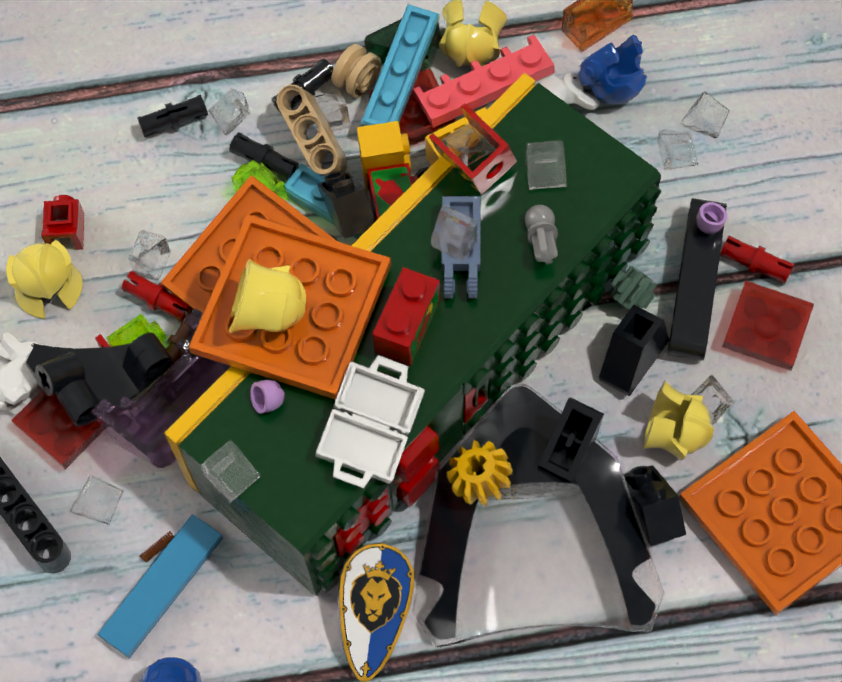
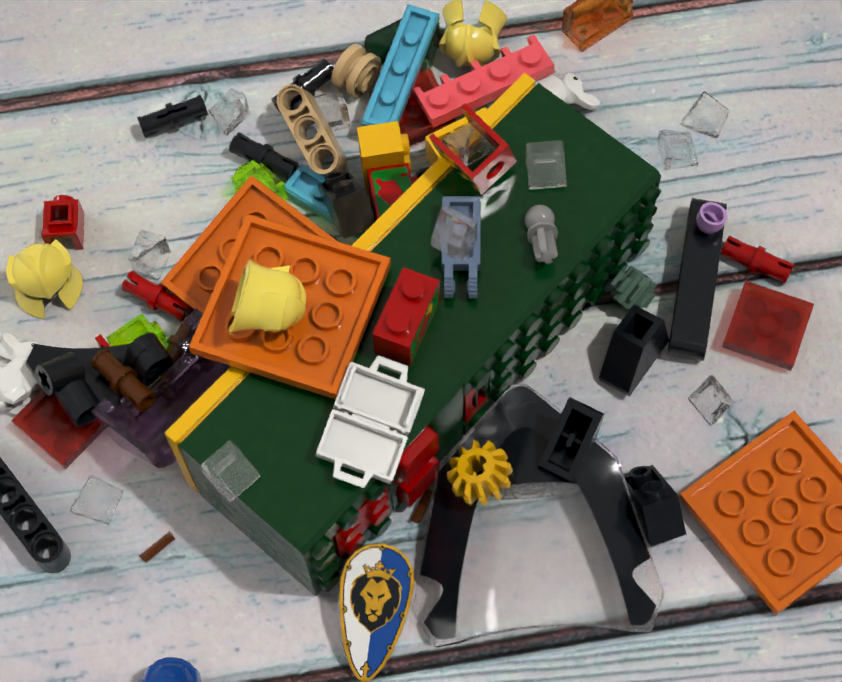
(123, 380): none -> reddish brown pin
(160, 586): dark azure tile -> none
(266, 396): lavender hinge -> none
(421, 506): none -> dark orange leg
(614, 72): blue helmet -> none
(678, 423): light yellow helmet -> none

